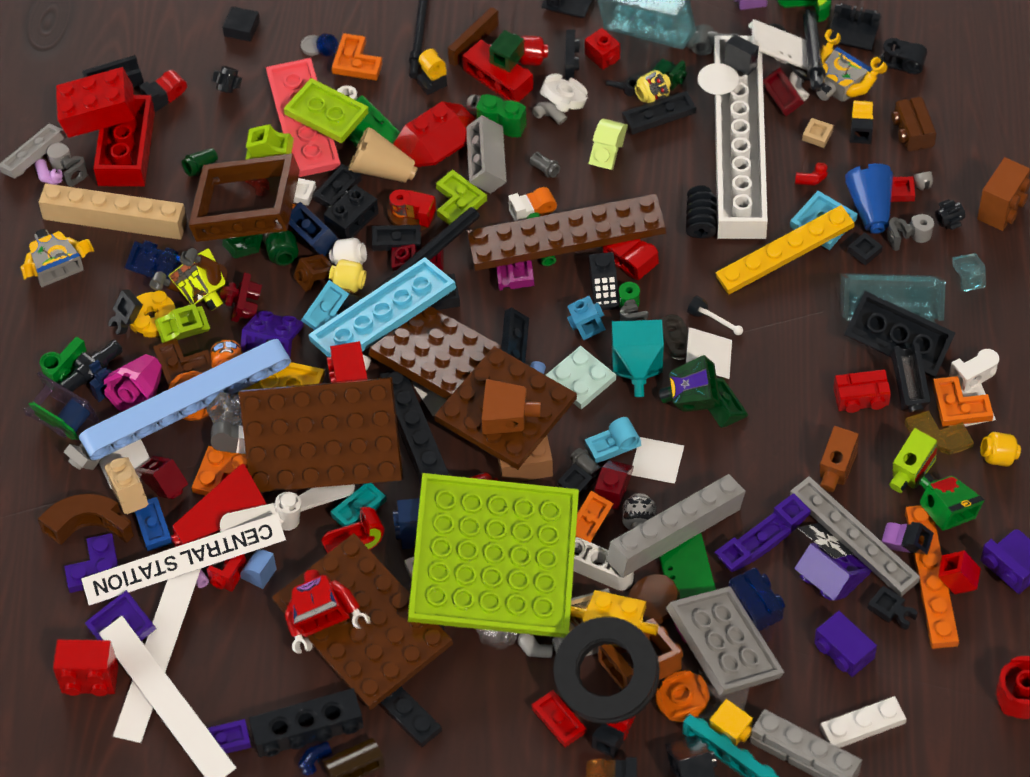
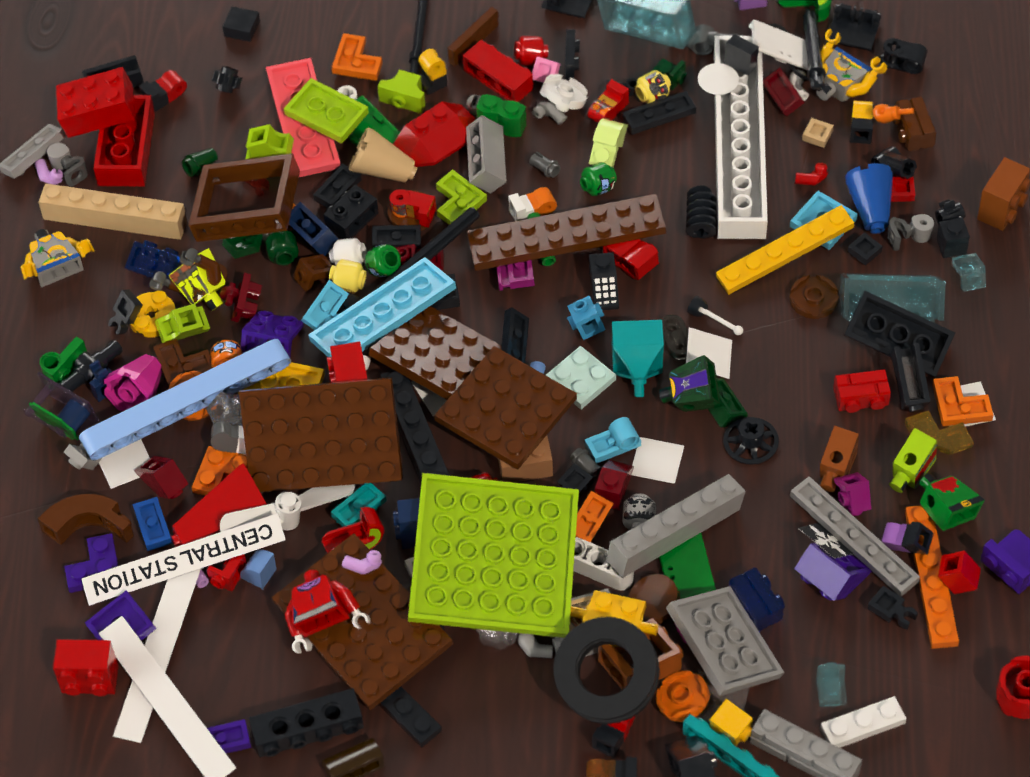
(126, 485): tan brick -> none
(304, 191): white plate -> none
(309, 45): light grey piece -> none
(310, 756): clear blue arm -> none
(327, 44): clear blue plate -> none
(365, 565): none -> lavender arm
(382, 260): none -> green head
(403, 91): none -> lime brick
(506, 50): dark green brick -> none
(506, 408): dark orange torso -> none
(543, 68): none -> bright pink plate
(559, 718): red plate -> none
(598, 179): none -> green head
(602, 48): red brick -> none
(610, 102): none -> red leg
(629, 302): leg -> none
(751, 437): none -> black wheel
(765, 535): dark purple slope -> none
(814, 296): none -> reddish brown tile
(831, 684): none -> clear light blue bracket
(845, 644): dark purple brick -> none
(854, 493): none -> magenta brick
(884, 113): none -> orange piece
(899, 164): none -> black piece
(923, 180): light grey hinge -> none
(953, 237): none -> black brick
(975, 370): white leg -> none
(1000, 449): yellow head -> none

